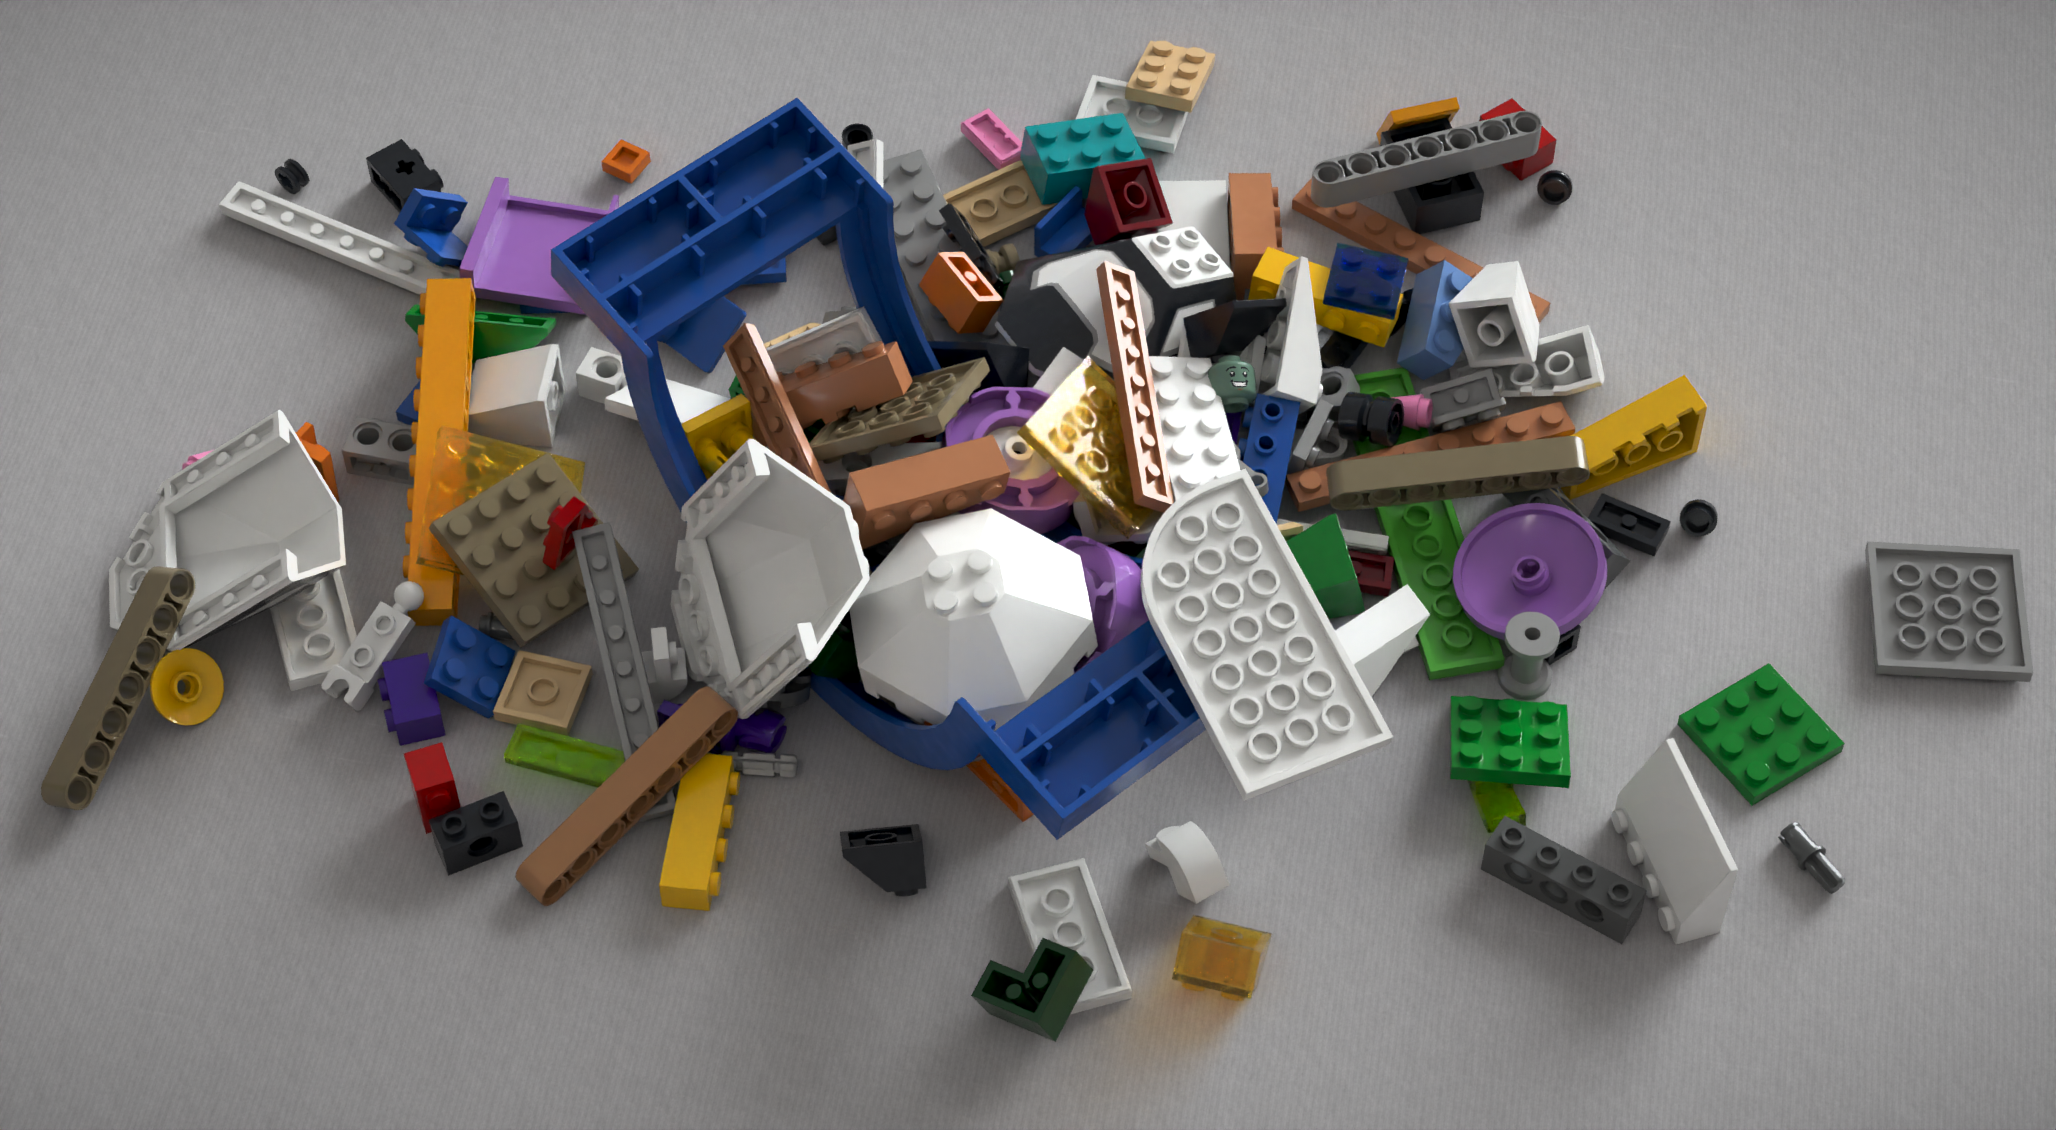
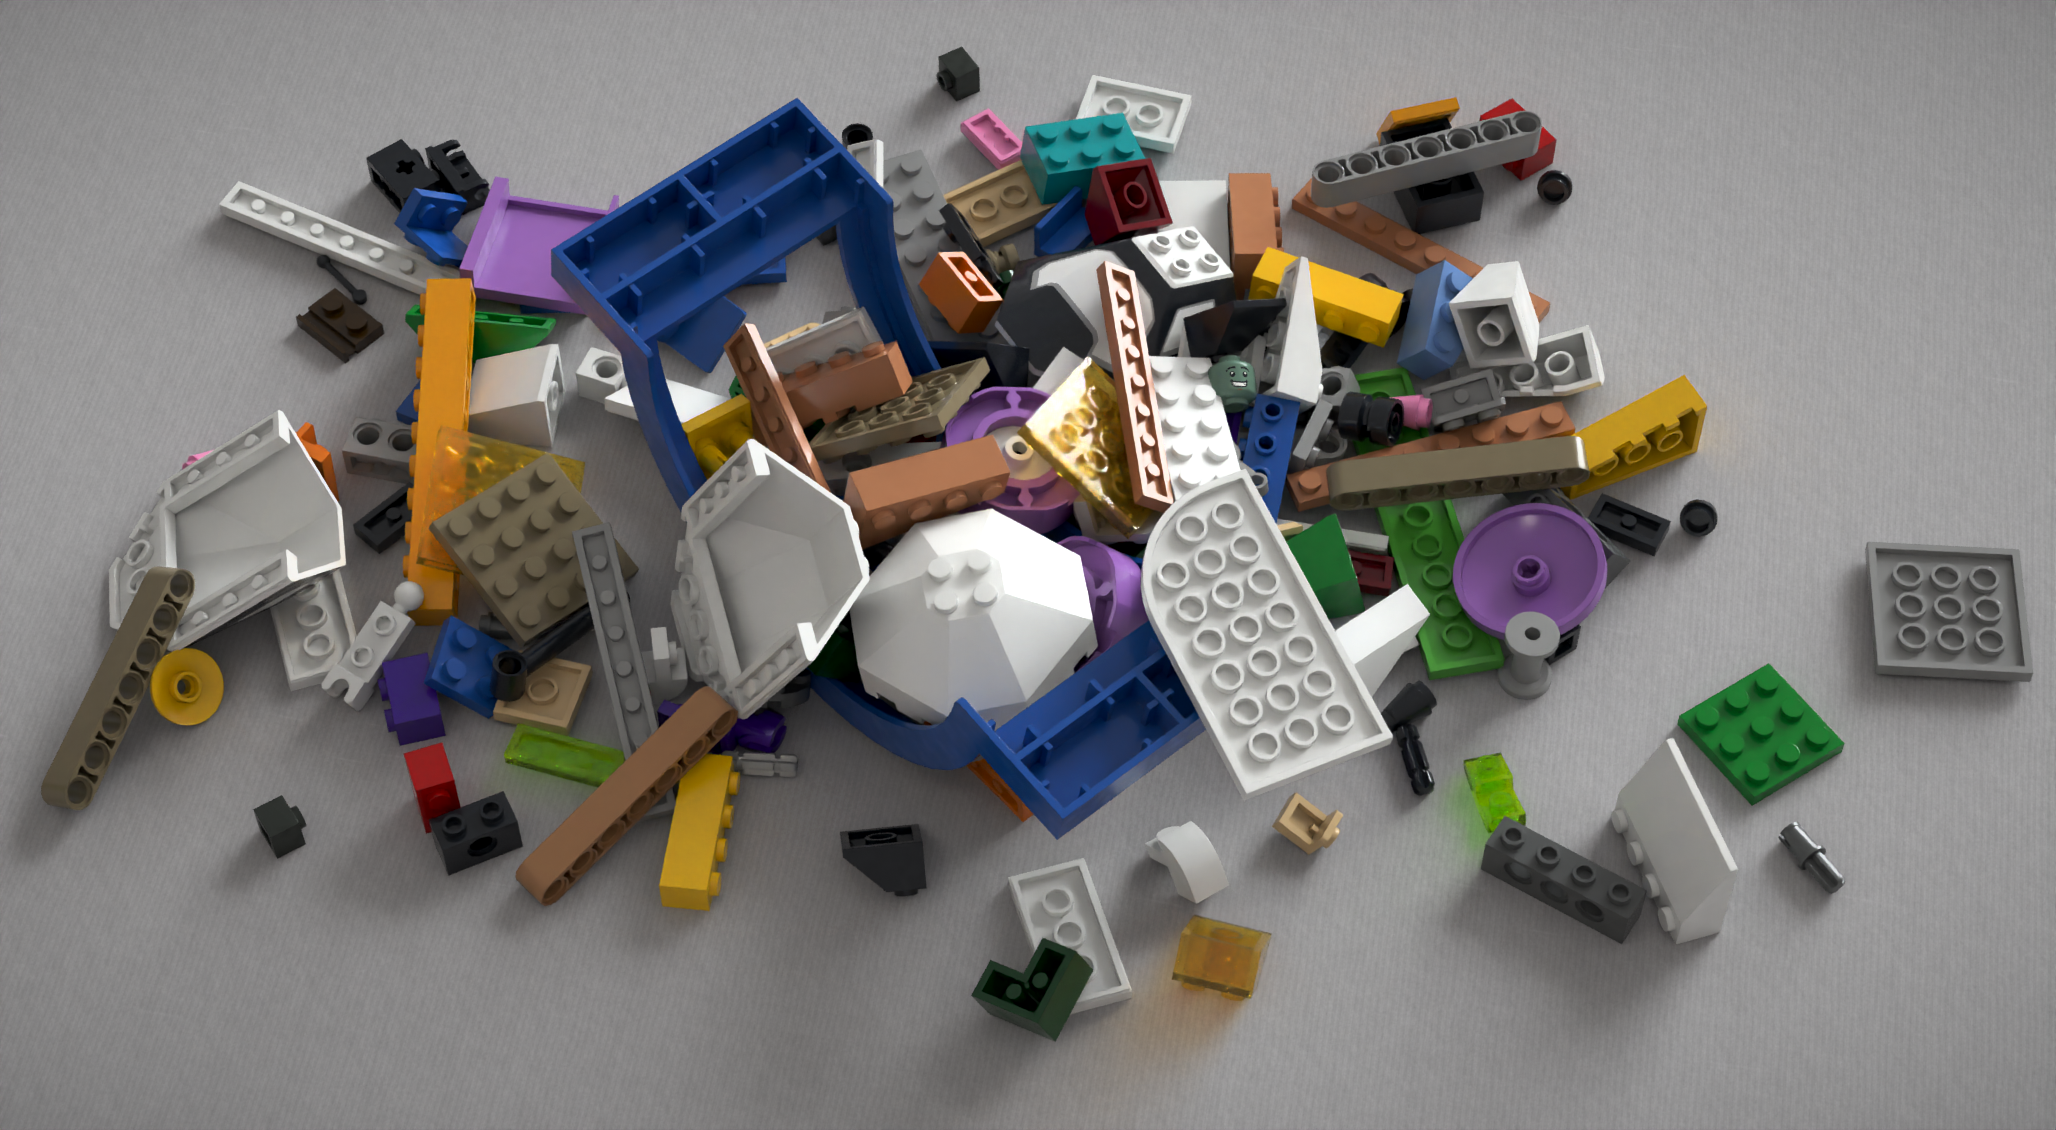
(280, 826): none -> pearl dark grey plate
(292, 176): black bush -> none
(340, 325): none -> dark brown plate
(359, 296): none -> black hinge
(385, 522): none -> black plate
(458, 174): none -> black hinge
(512, 667): none -> black piece
(562, 522): red wing -> none
(626, 161): orange plate -> none
(958, 74): none -> pearl dark grey plate
(1170, 76): tan plate -> none
(1306, 824): none -> tan bracket
(1365, 281): clear blue plate -> none
(1409, 706): none -> black cone
(1415, 759): none -> black axle
(1509, 741): green plate -> none

